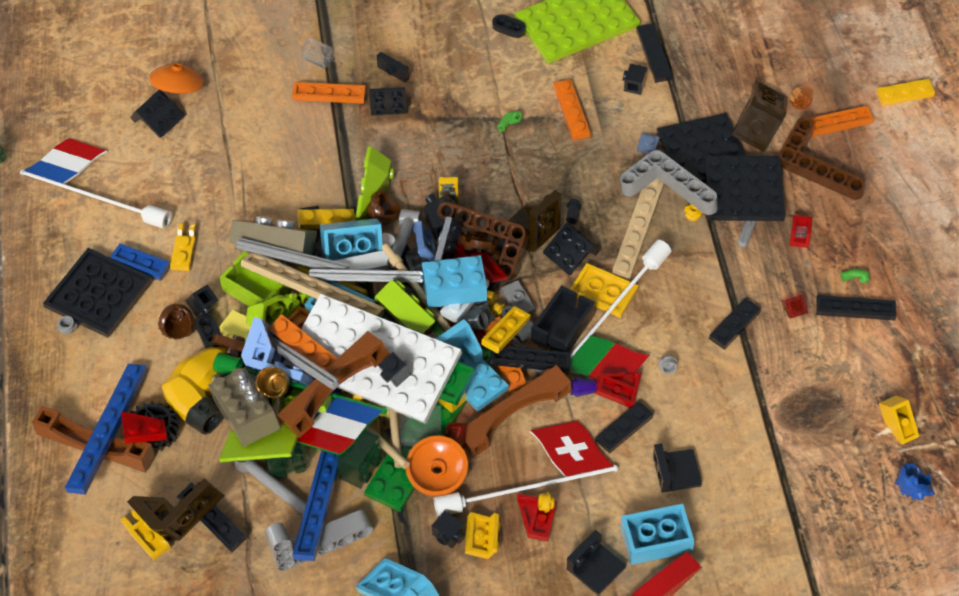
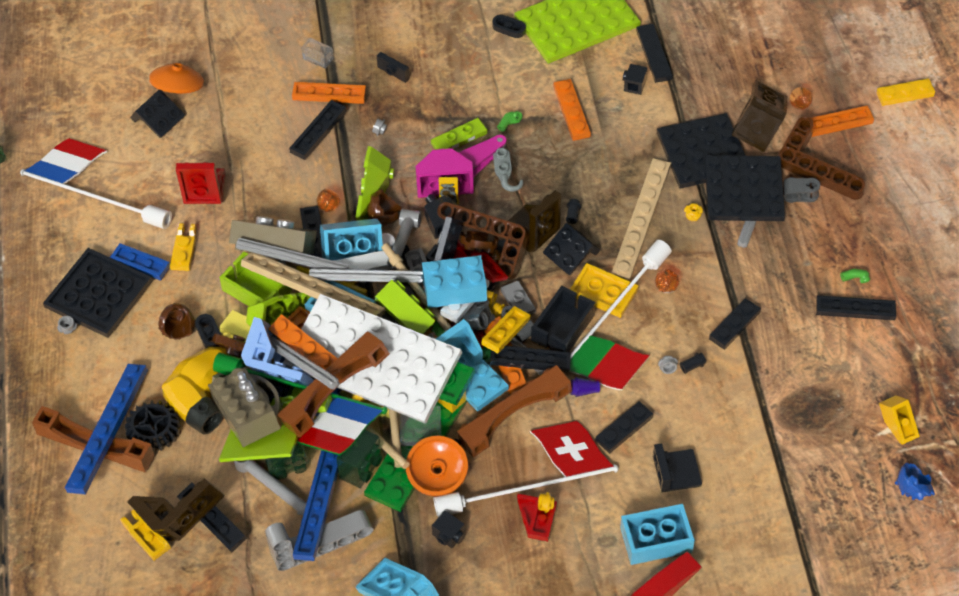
(142, 428): red wing -> none
(201, 183): none -> red bracket
(202, 301): black brick -> none
(272, 382): pearl gold hair -> none
(314, 218): yellow plate -> none
(317, 130): none -> black plate
(328, 200): none -> clear orange piece
(379, 127): none -> light grey plate
(388, 101): black bracket -> none
(394, 370): black brick -> none
(425, 241): medium blue hinge -> none
(456, 432): clear red slope -> none
(460, 135): none -> lime plate
(465, 166): none -> dark pink slope
(482, 535): yellow bracket -> none
(594, 564): black bracket -> none
(618, 387): red wing -> none
(647, 143): sand blue plate -> none
(660, 166): light grey beam -> none
(667, 281): none -> clear orange piece
(693, 362): none -> black pin
(795, 306): clear red slope -> none
(799, 189): none -> dark grey piece
(800, 231): red window -> none

